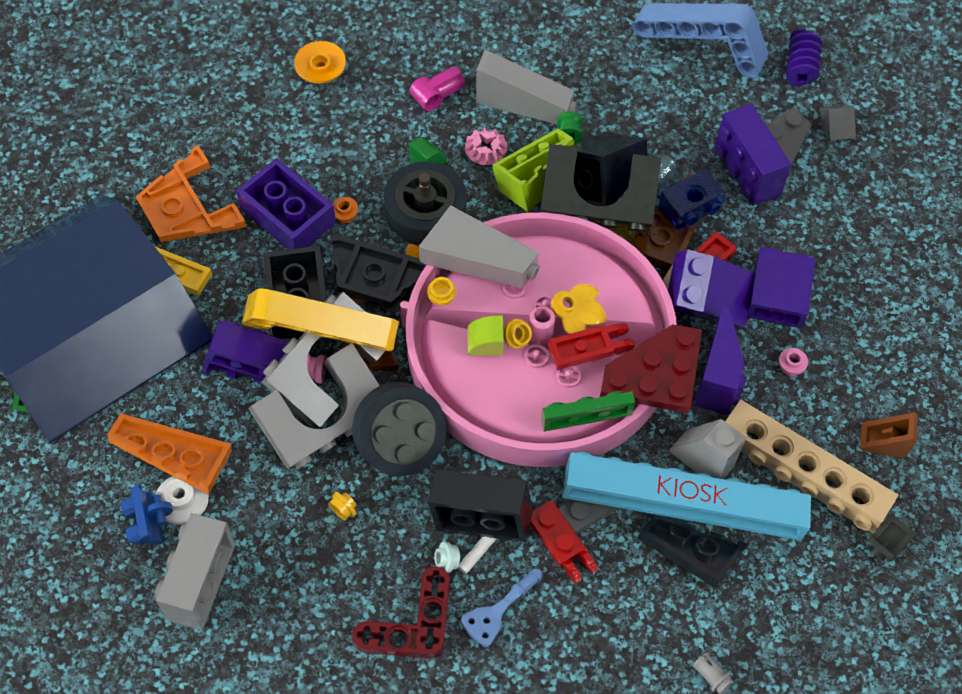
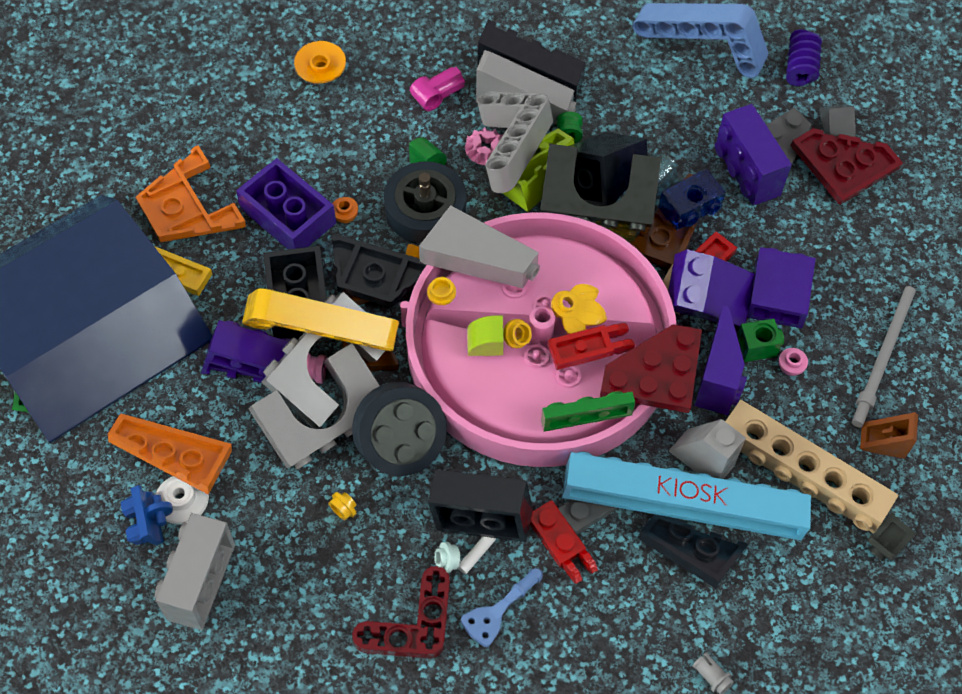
(527, 122): none -> light grey beam
(533, 56): none -> black wedge
(752, 348): none -> green brick
(845, 162): none -> dark red plate
(867, 398): none -> light grey bar

